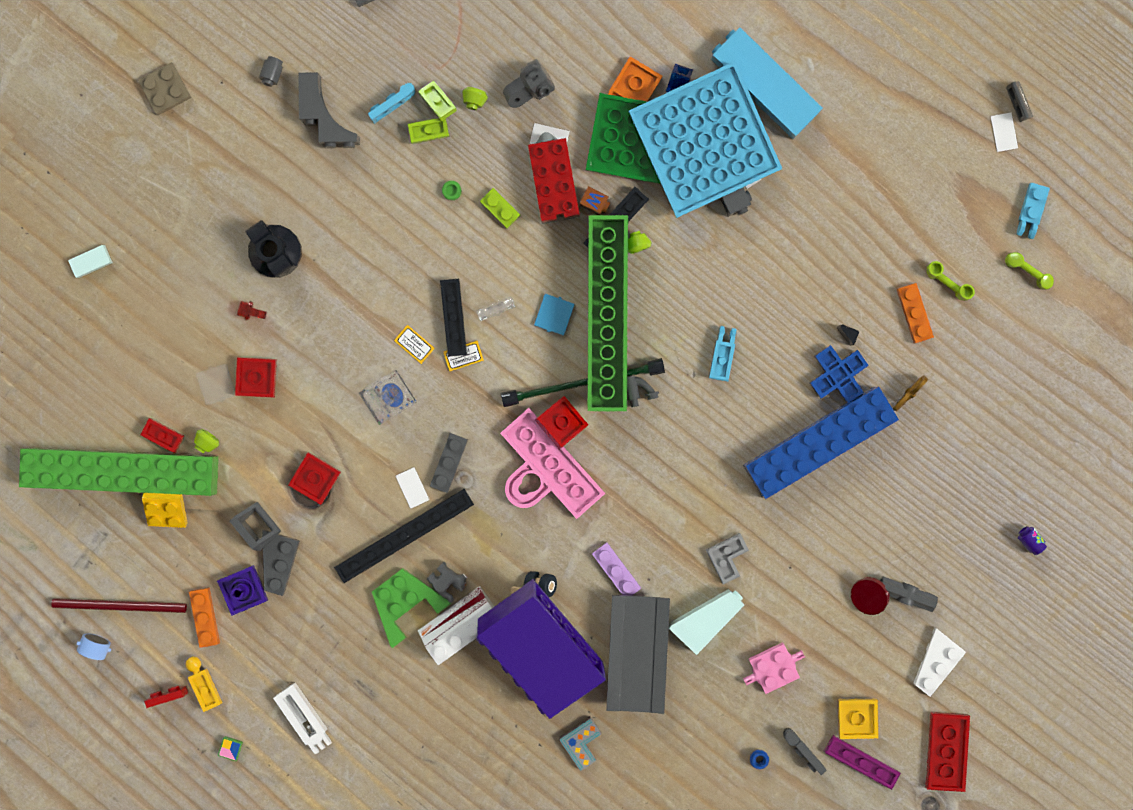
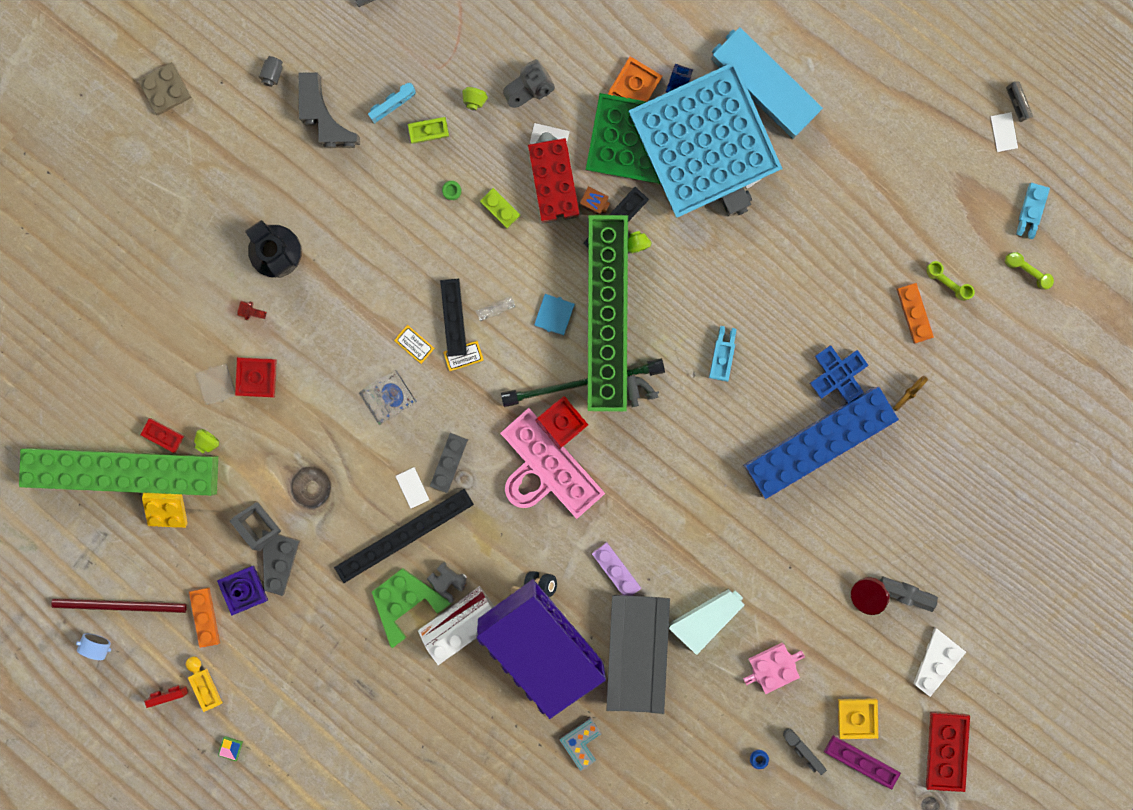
(90, 261): light aqua tile -> none
(299, 710): white hinge -> none
(314, 478): red plate -> none
(437, 101): lime plate -> none
(722, 555): light grey tile -> none
(848, 333): black slope -> none
(1032, 540): dark purple brick -> none

